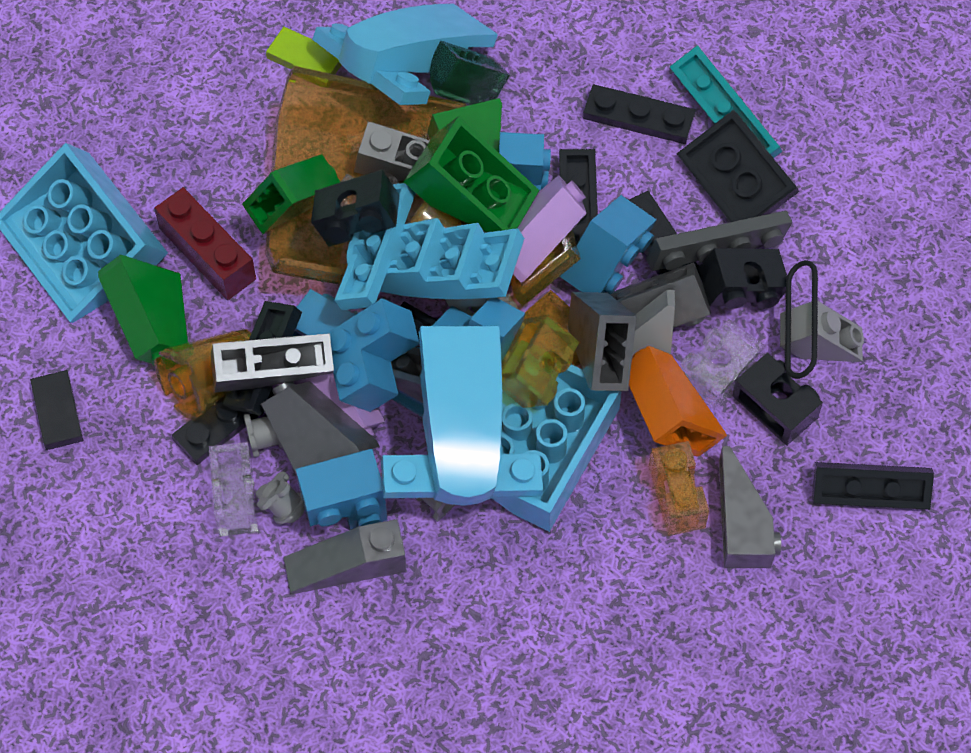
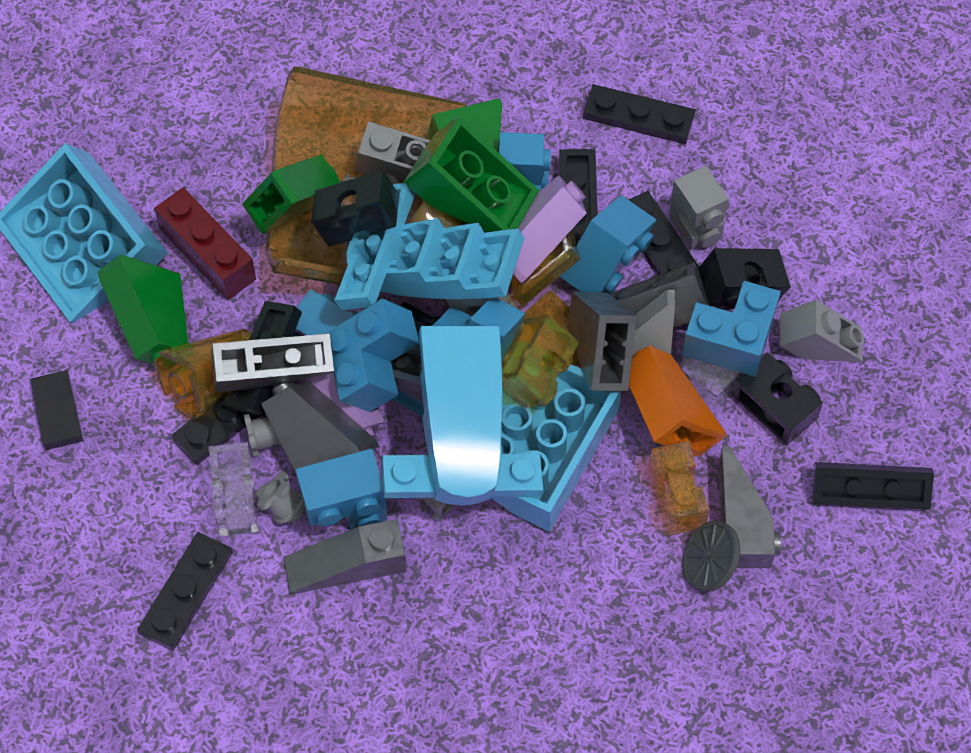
(185, 591): none -> black plate
(295, 49): lime tile -> none
(402, 42): medium azure slope -> none
(466, 74): brick -> none
(696, 245): dark grey plate -> none
(698, 208): none -> light grey brick
(711, 556): none -> dark grey wheel
(716, 94): teal plate -> none
(736, 337): none -> dark azure brick
(737, 170): black tile -> none
(814, 319): black piece -> none

